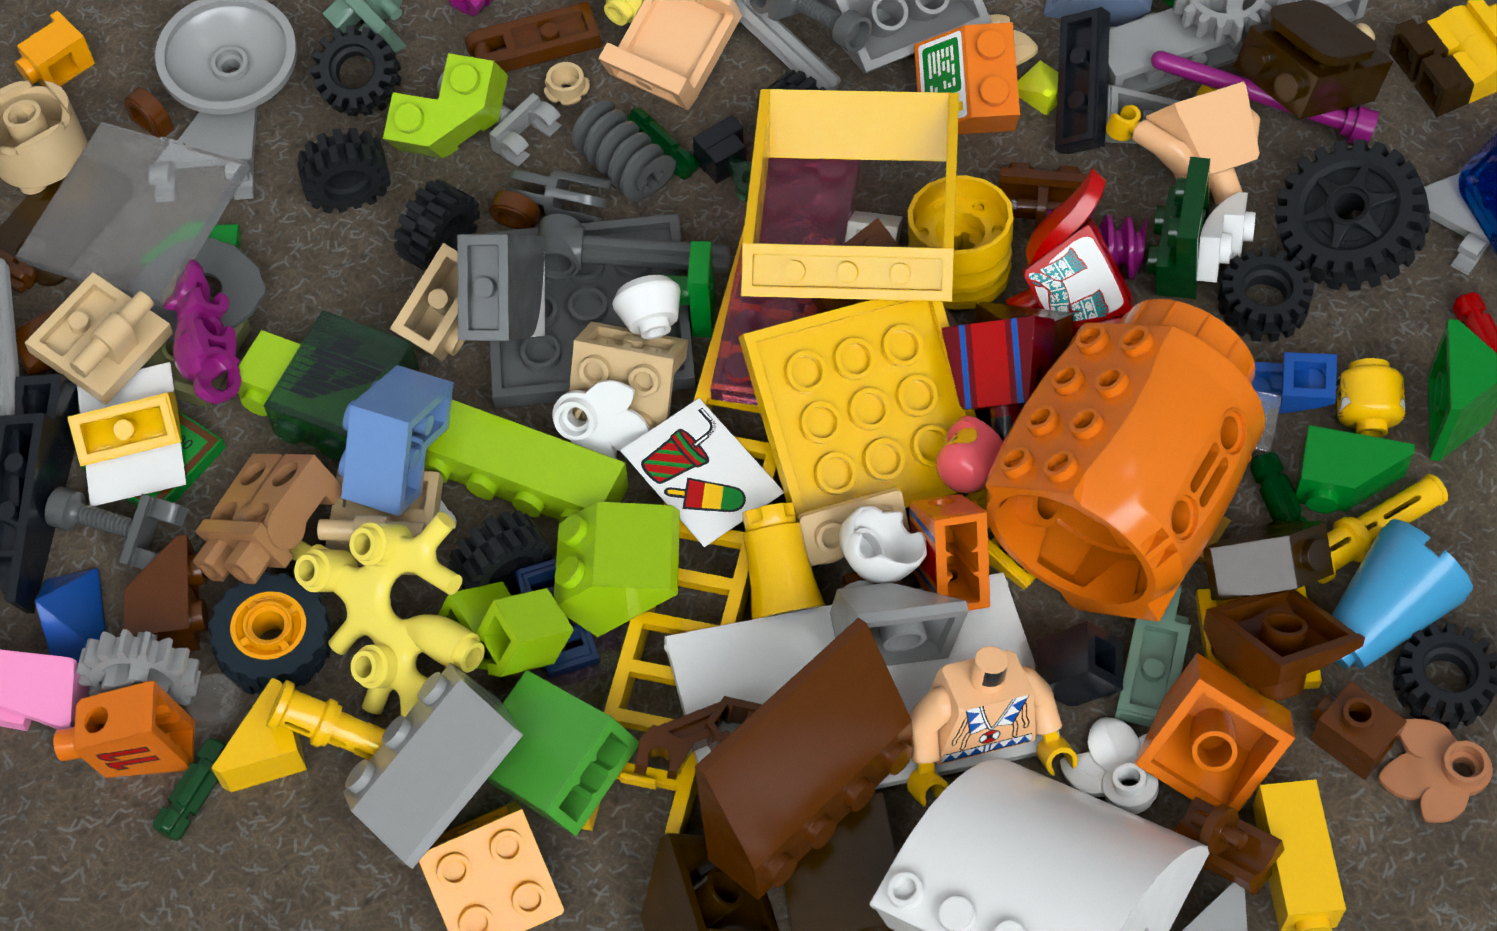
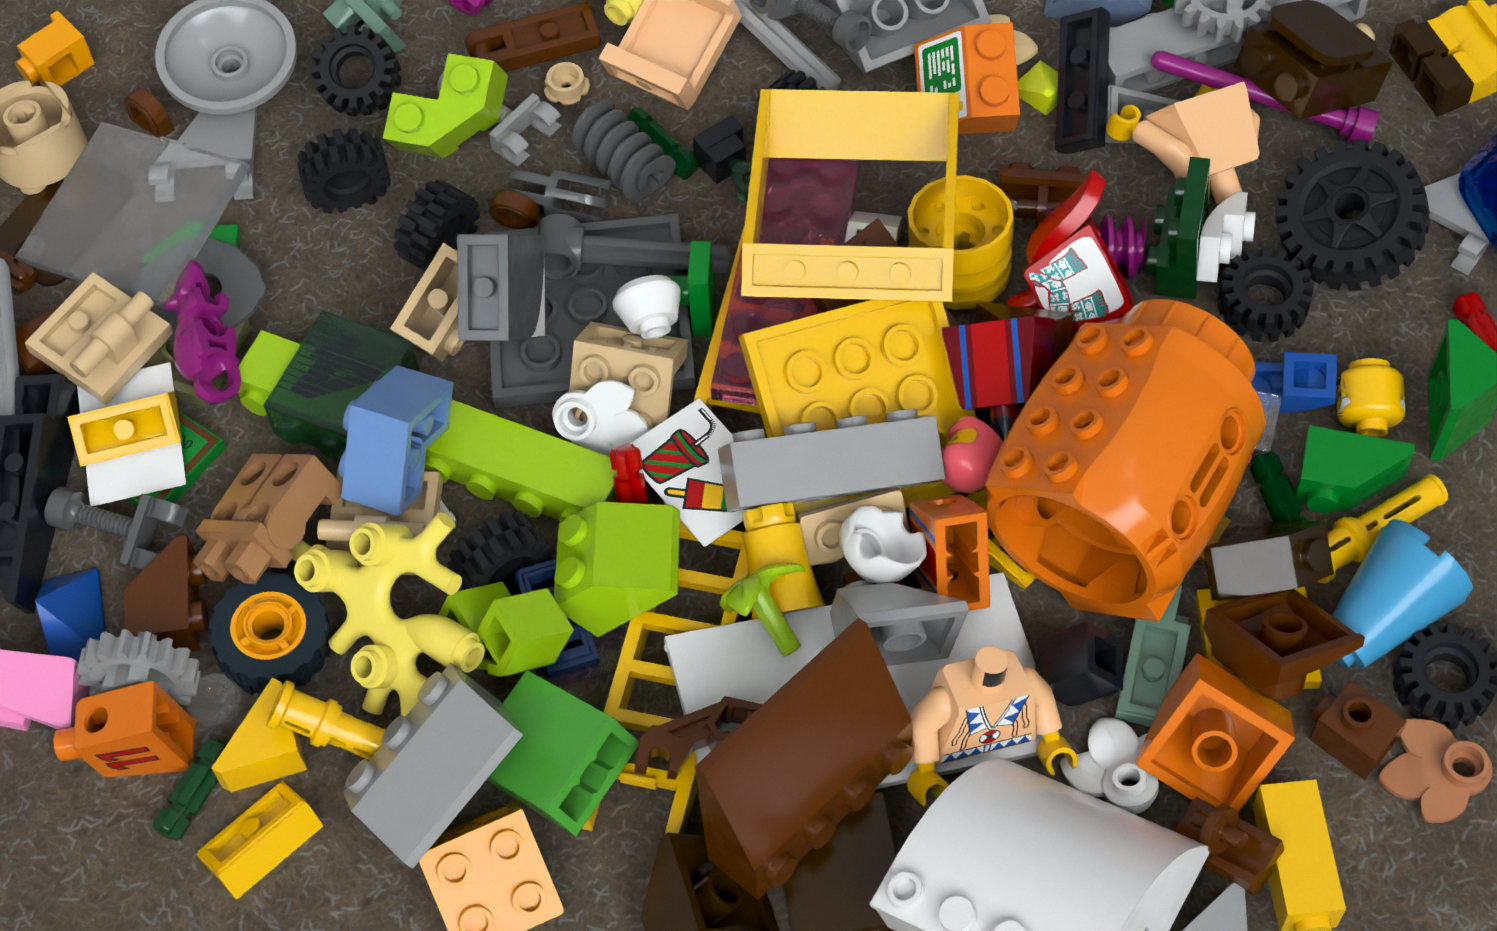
(259, 839): none -> yellow slope
(628, 482): none -> red axle
(754, 593): none -> lime plant
(830, 462): none -> light grey brick

